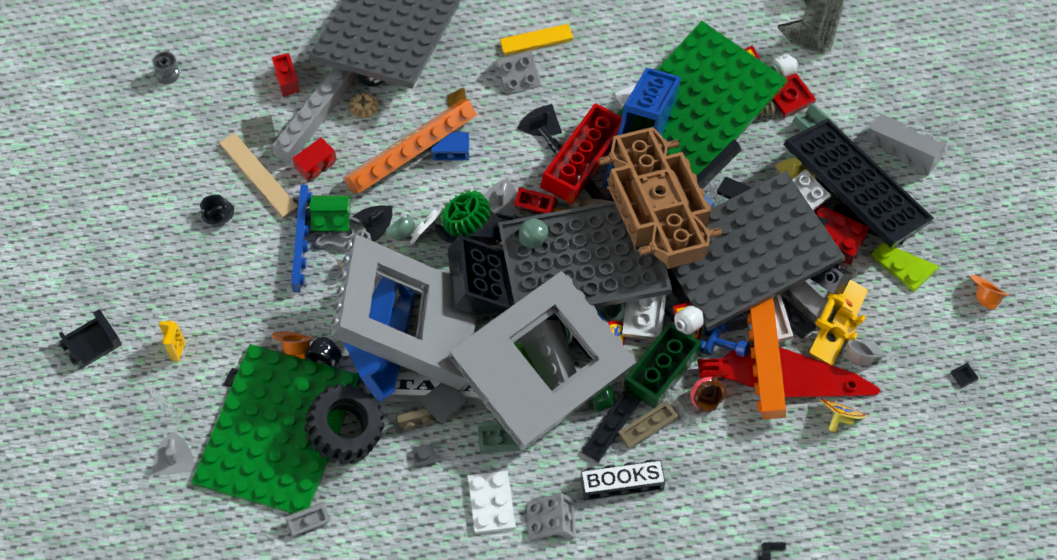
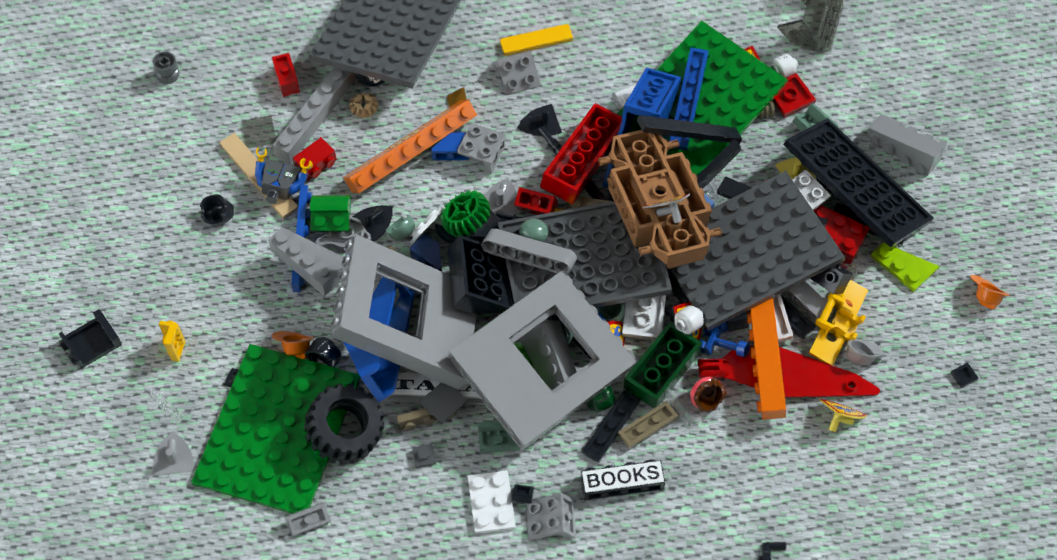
(278, 178): none -> torso
(311, 261): none -> light grey wedge
(427, 252): none -> dark blue slope
(483, 145): none -> light grey bracket
(522, 493): none -> black tile
(529, 251): none -> light grey beam
(671, 209): none -> light grey shield
(688, 129): none -> black tile
(690, 91): none -> blue plate

